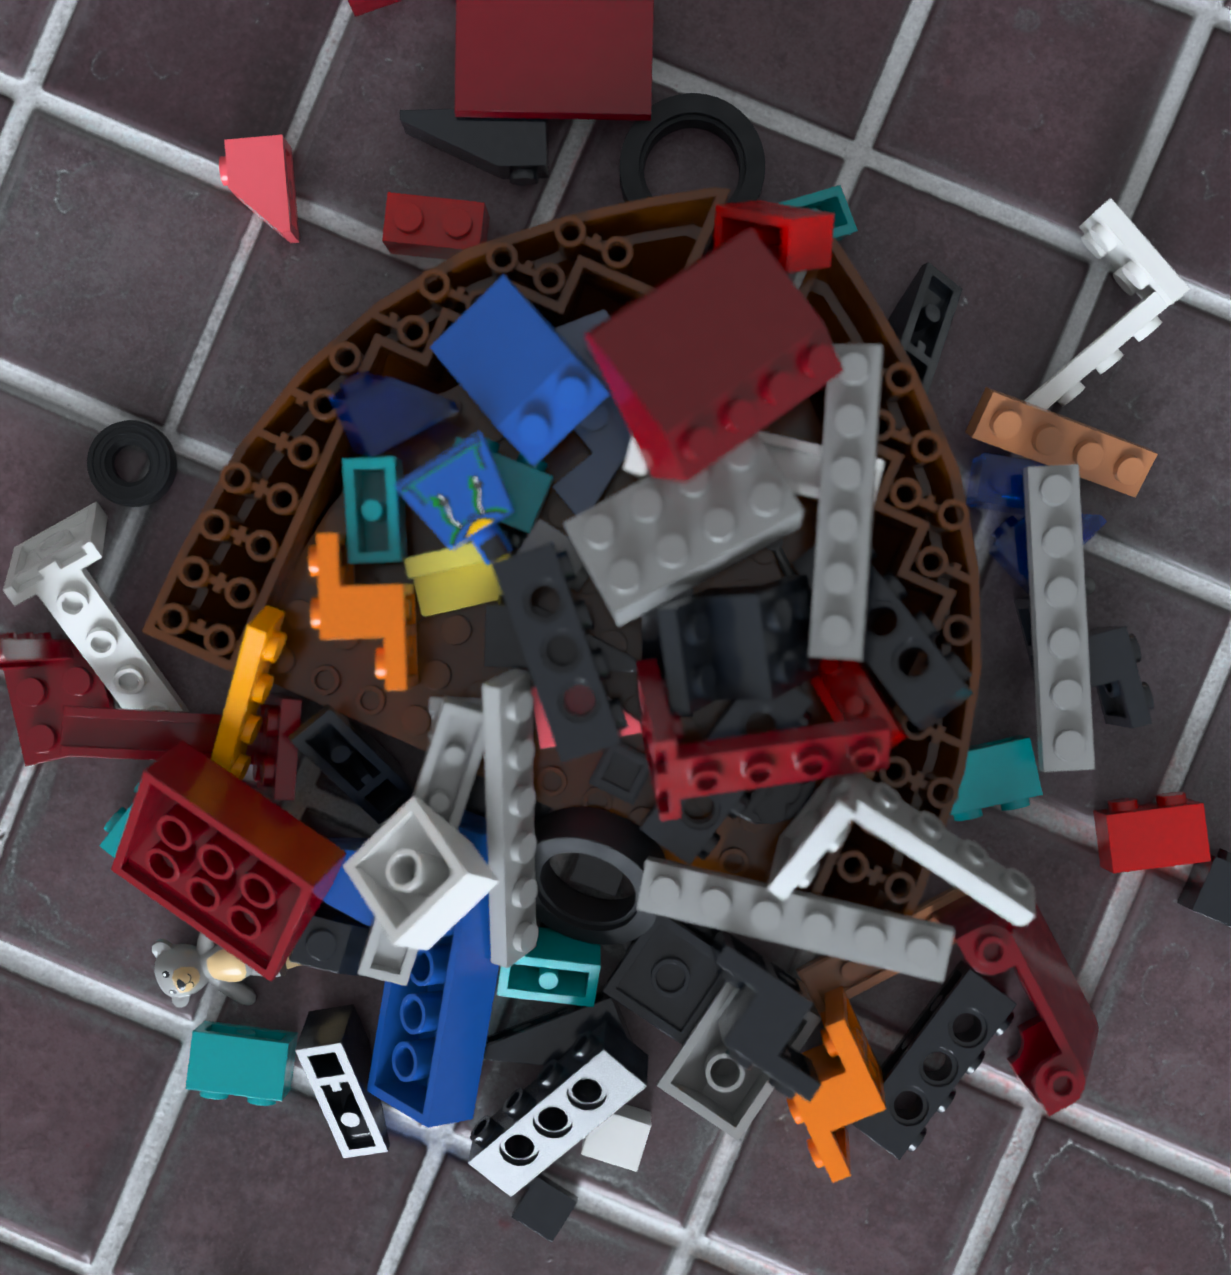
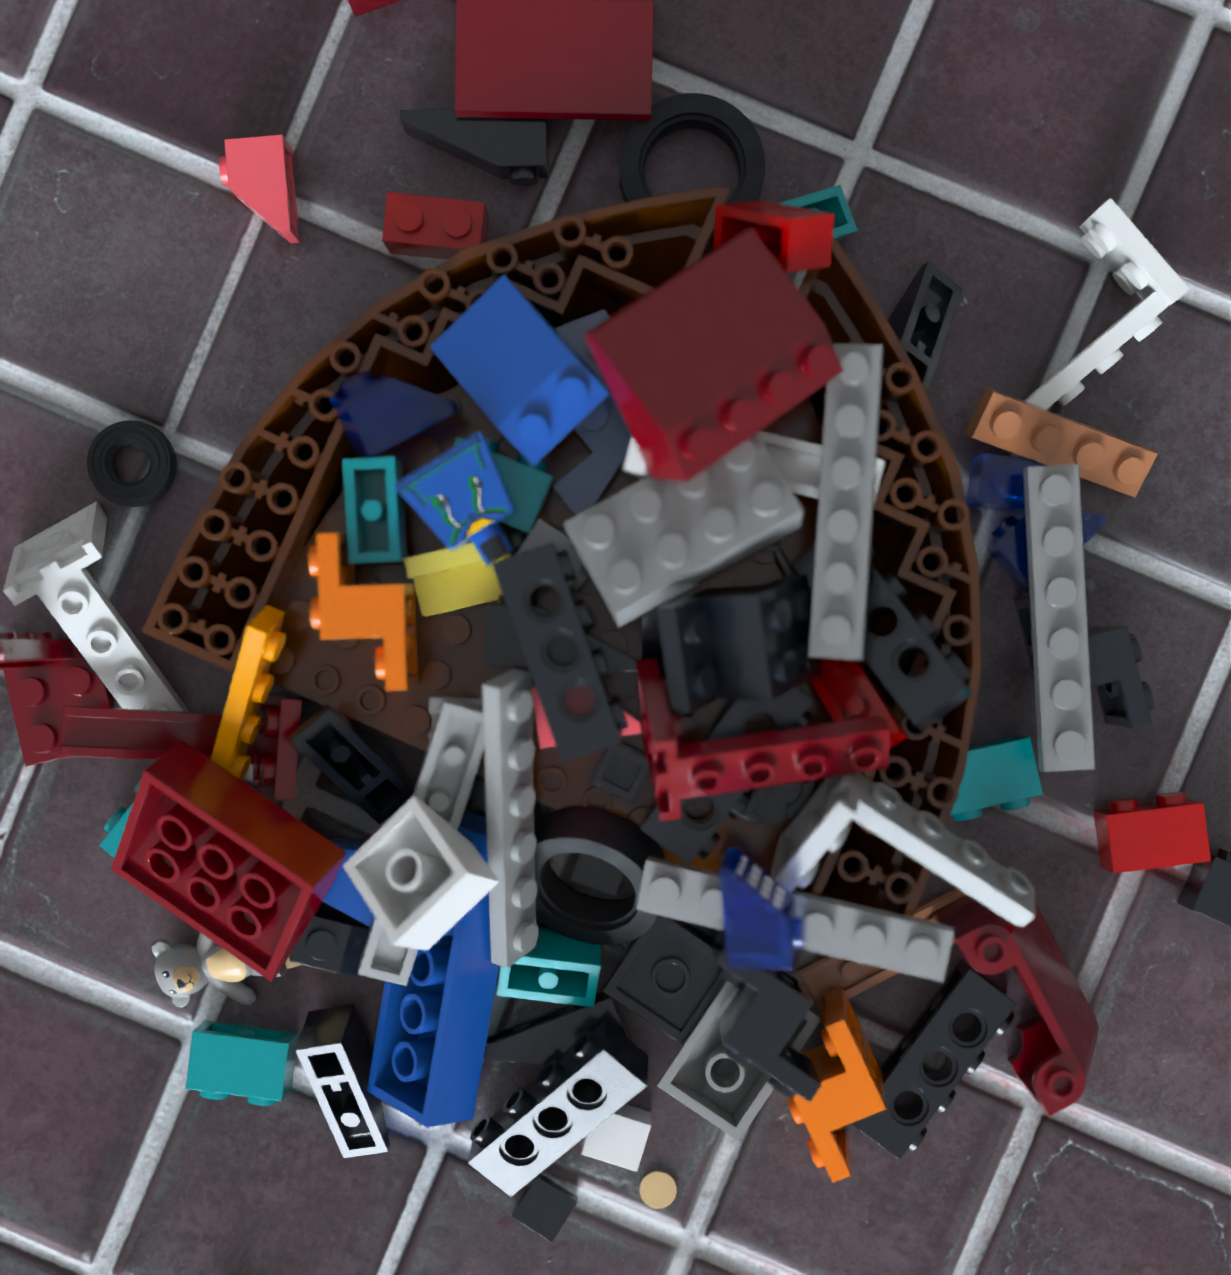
(658, 1189): none -> tan piece
(757, 916): none -> clear blue slope

